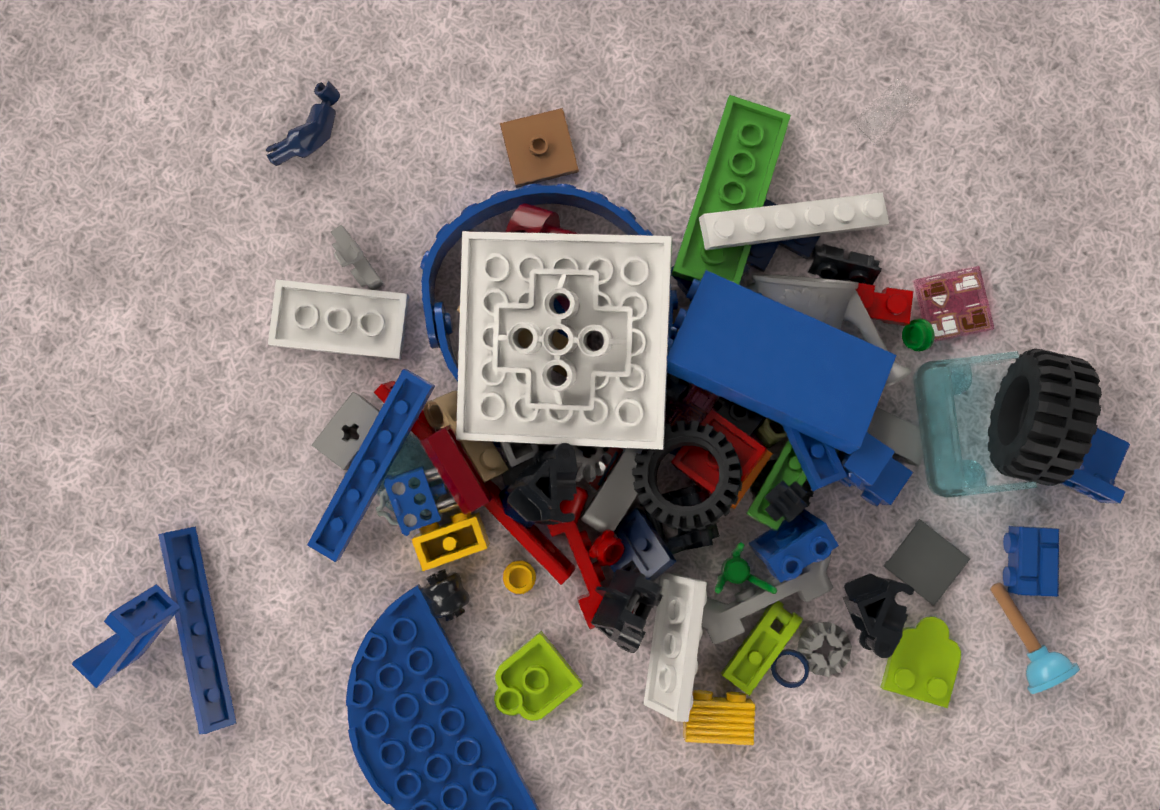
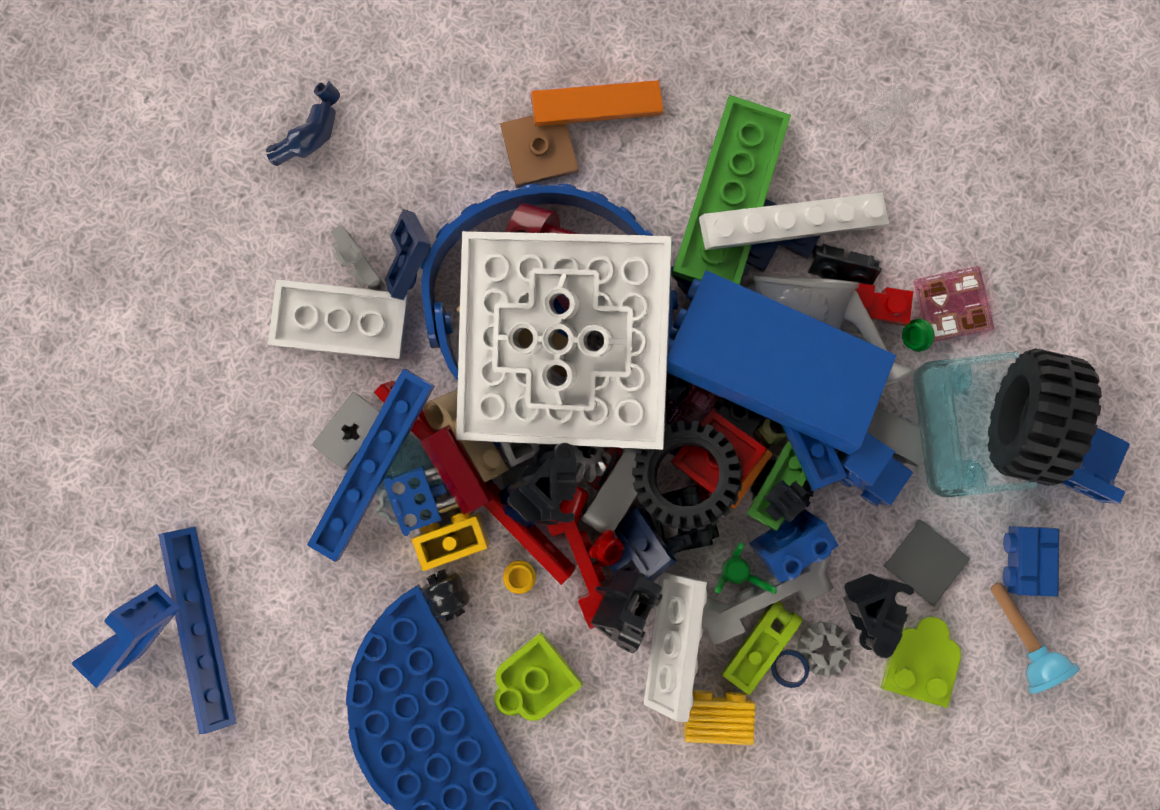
(411, 249): none -> dark blue plate
(596, 103): none -> orange tile

